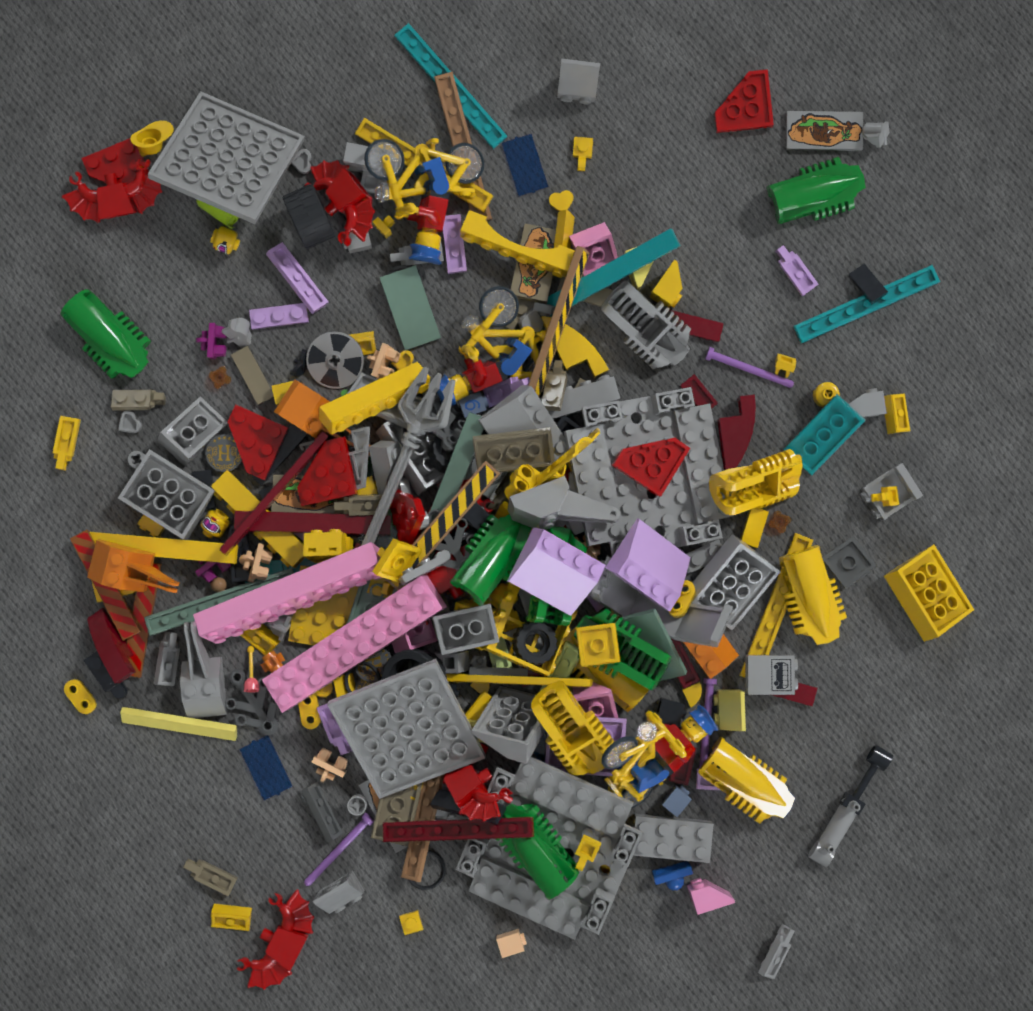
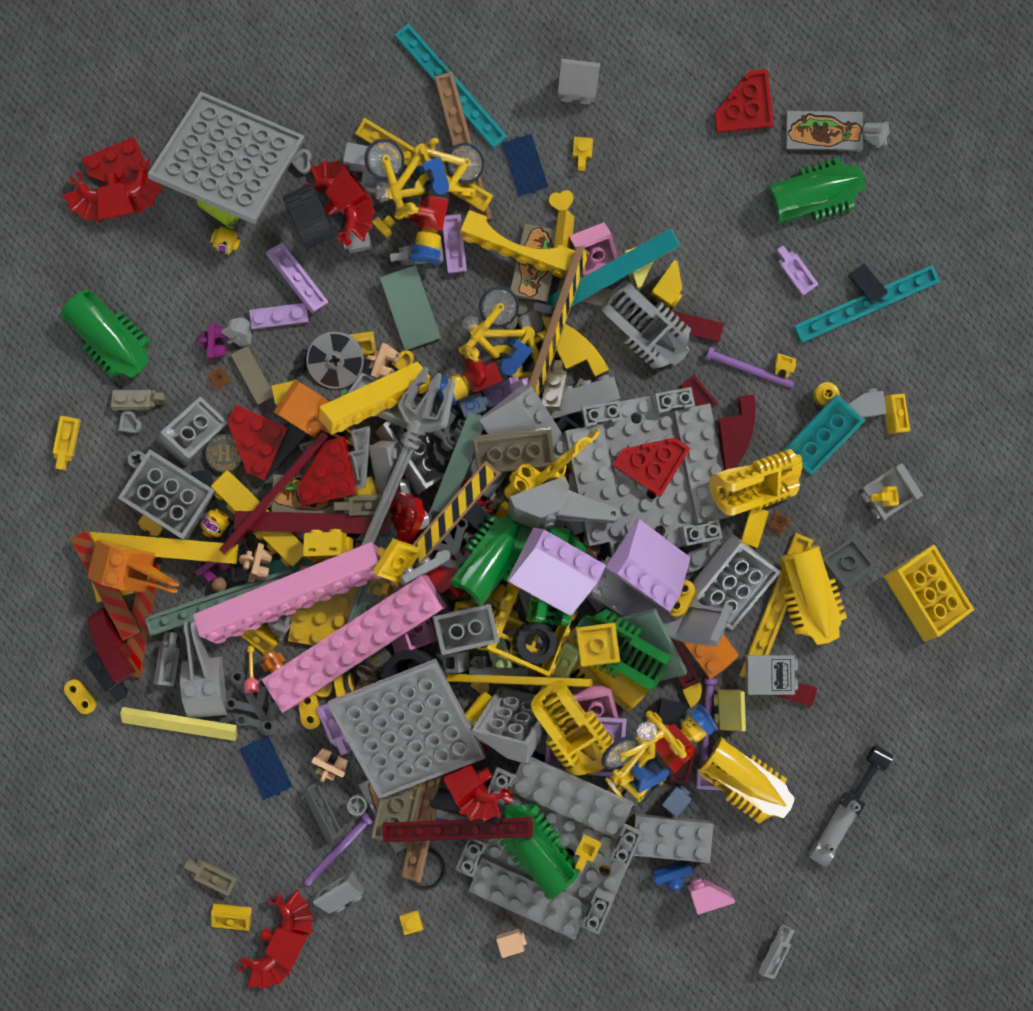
(151, 138): yellow piece -> none

